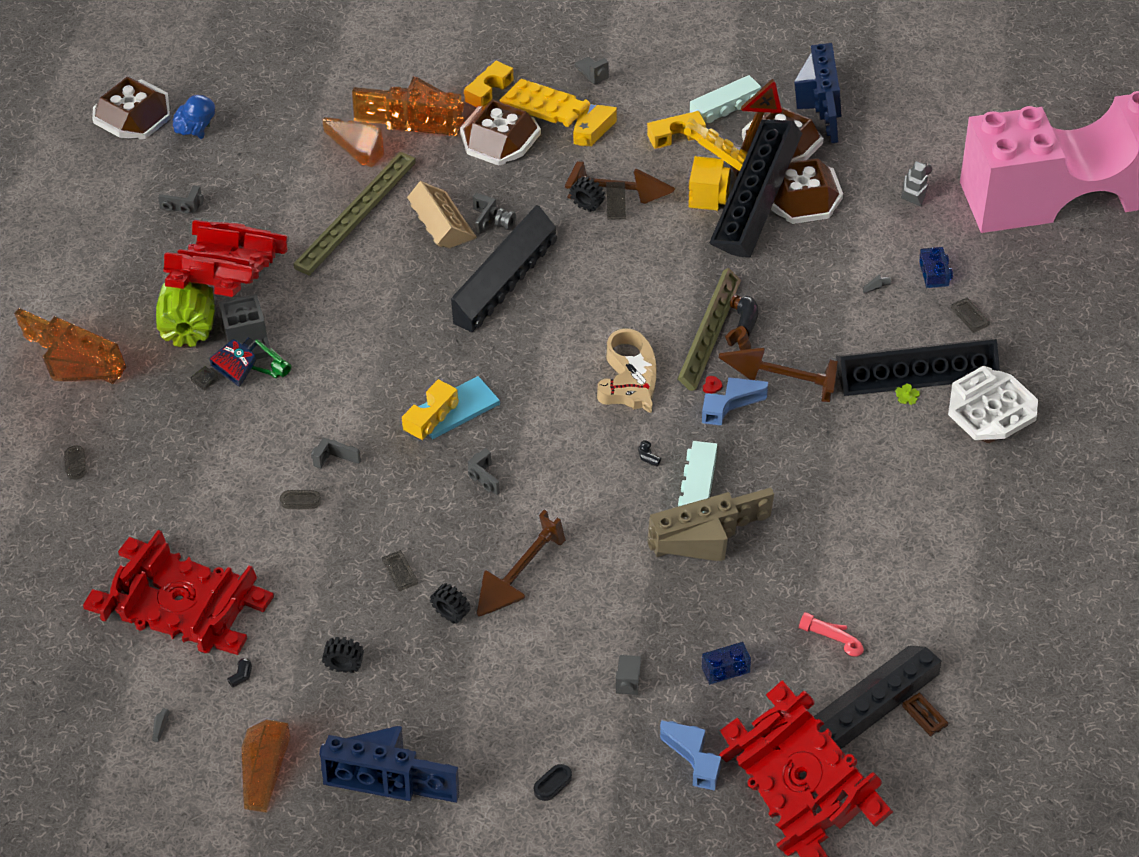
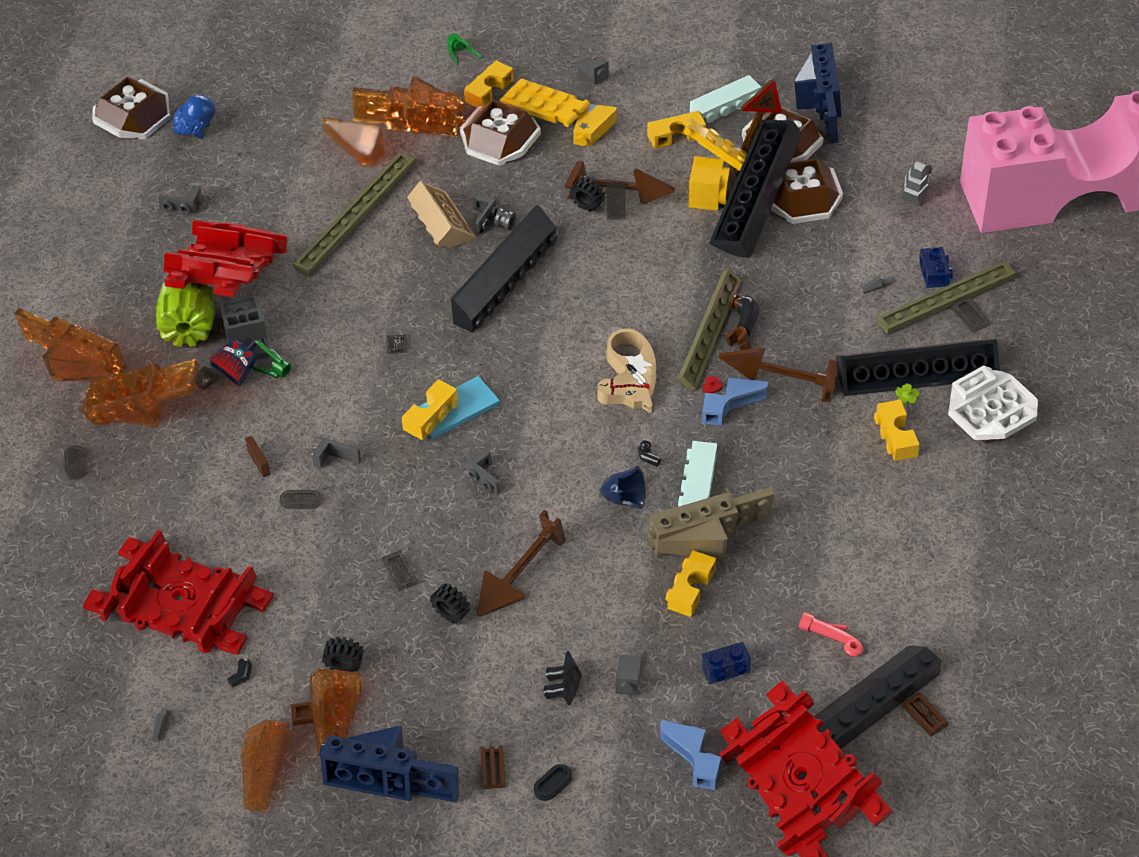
(138, 393): none -> clear orange wedge
(257, 456): none -> reddish brown tile
(301, 713): none -> reddish brown tile
(333, 702): none -> clear orange wedge
(396, 344): none -> clear smoke tile
(457, 43): none -> green plant
(492, 751): none -> reddish brown tile
(571, 678): none -> black connector
(629, 485): none -> dark blue helmet
(695, 569): none -> yellow arch
(899, 443): none -> yellow arch
(945, 297): none -> olive plate

